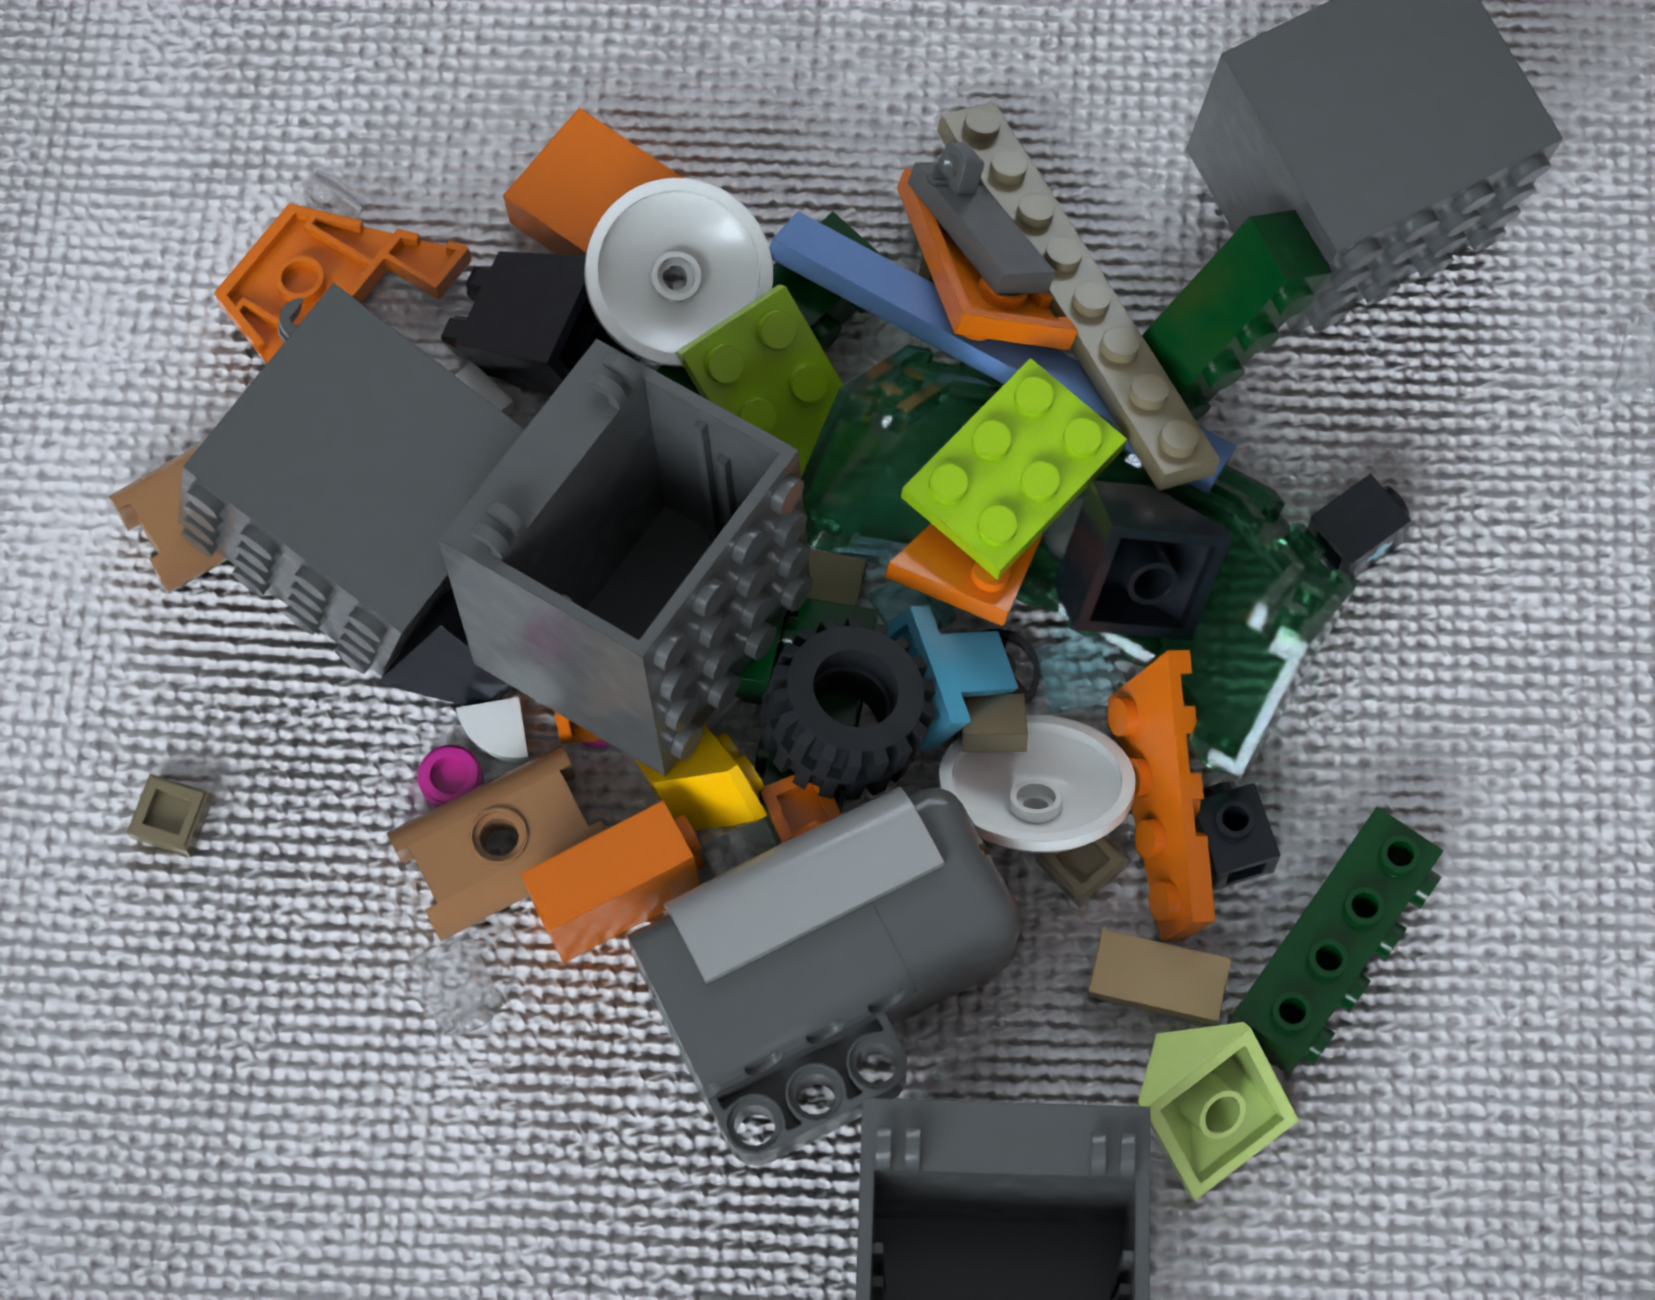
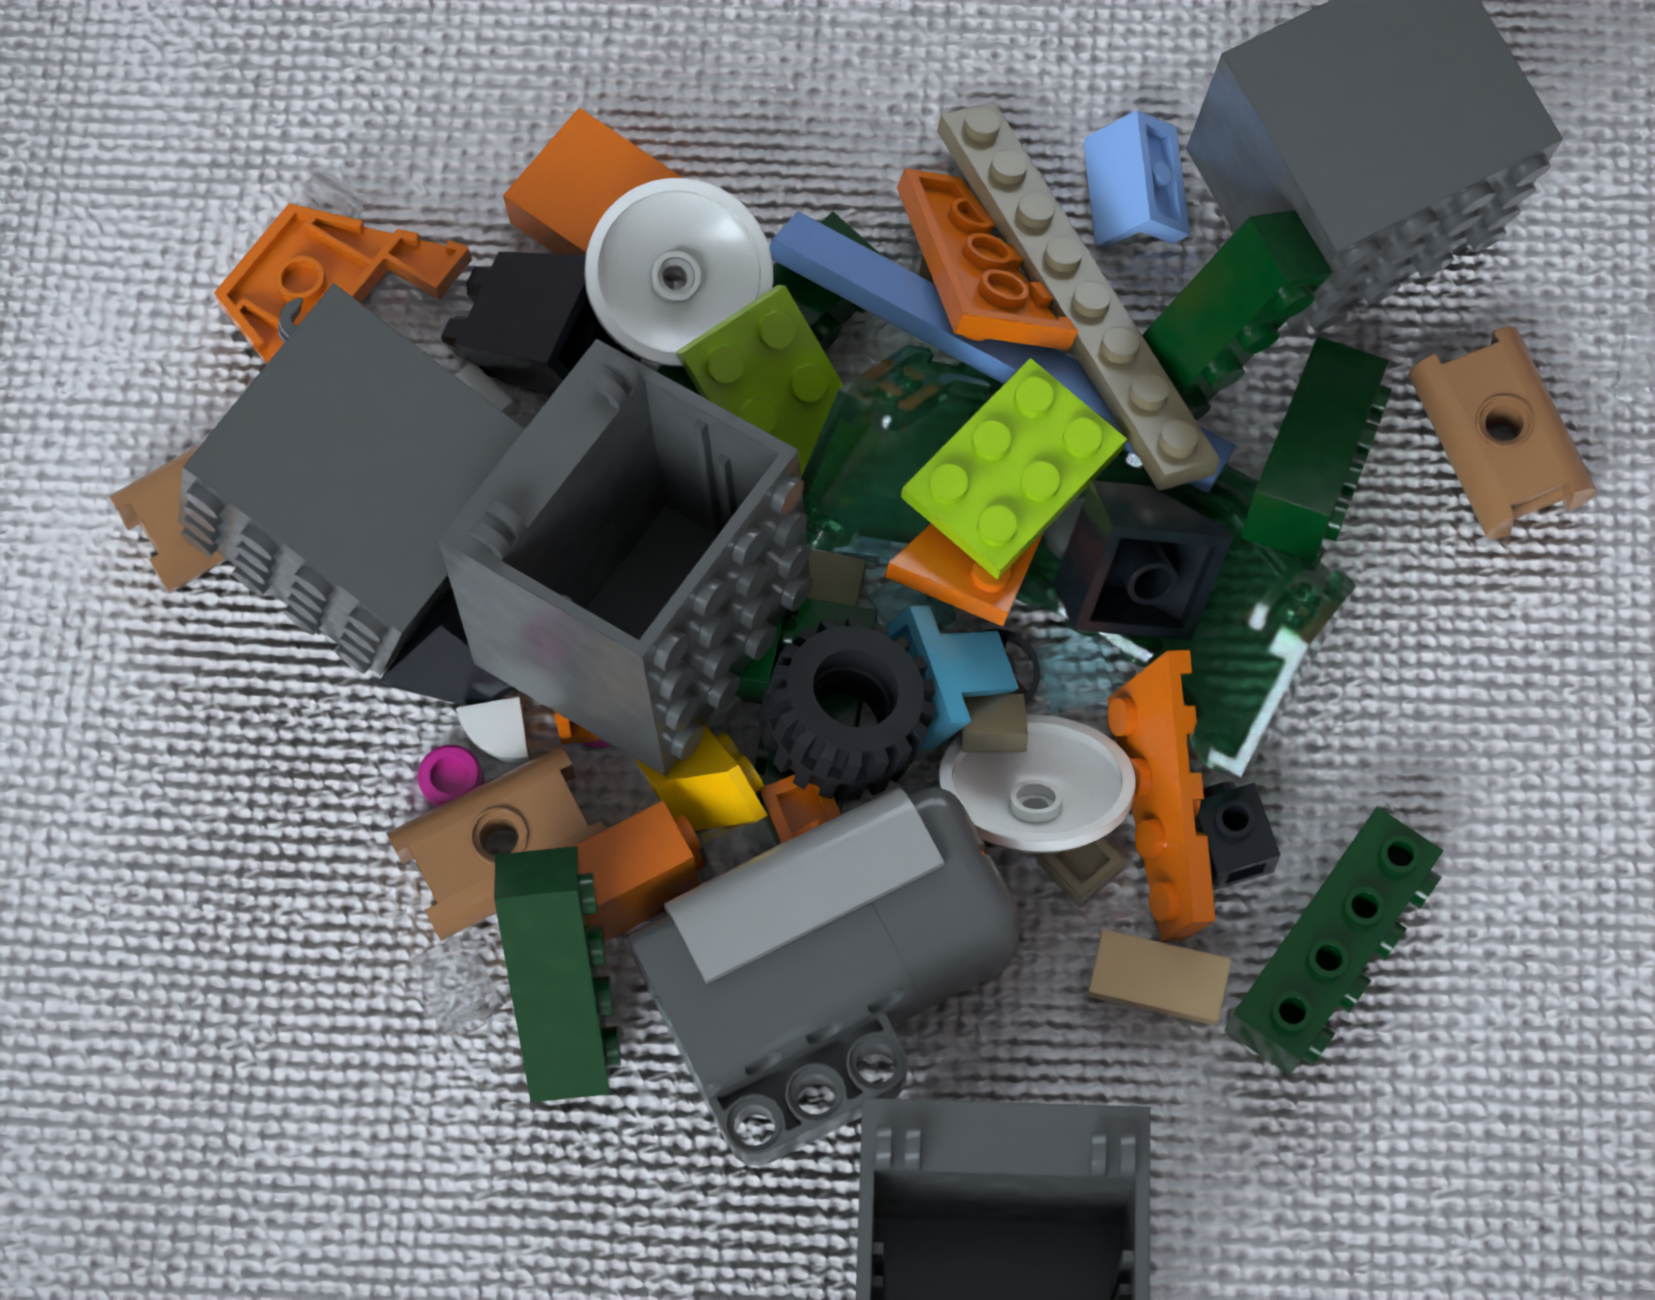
(170, 815): dark tan tile -> none
(554, 974): none -> dark green brick
(979, 222): dark grey hinge -> none
(1136, 180): none -> light blue panel
(1212, 1101): yellowish green slope -> none
(1316, 450): none -> dark green brick
(1360, 526): black brick -> none
(1502, 476): none -> medium nougat piece

